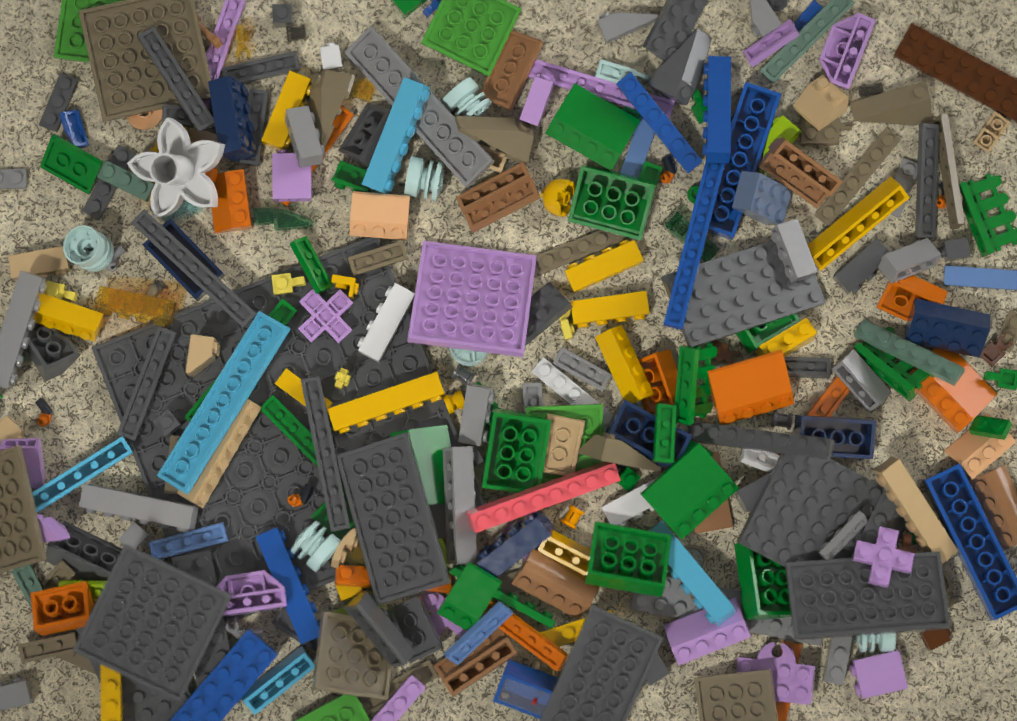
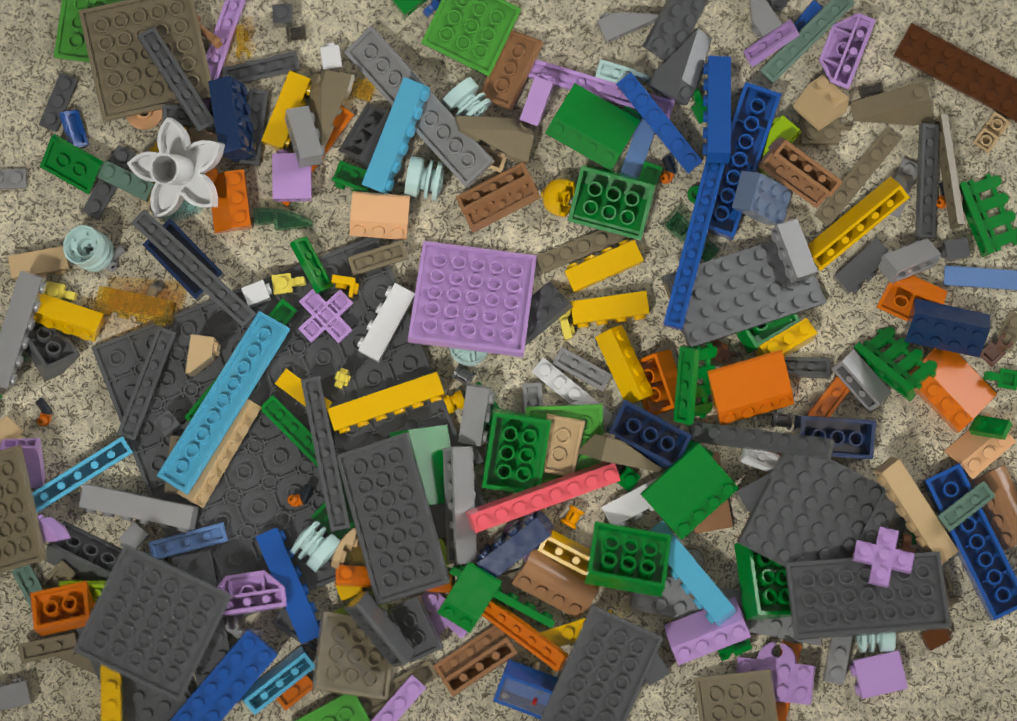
(257, 293): none -> white brick
(295, 692): none -> orange plate
(478, 633): medium blue tile -> none
(664, 433): green plate -> none
(737, 648): none -> green plate
(843, 536): light grey plate -> none
(909, 352): sand green plate -> none
(966, 506): none -> sand green plate

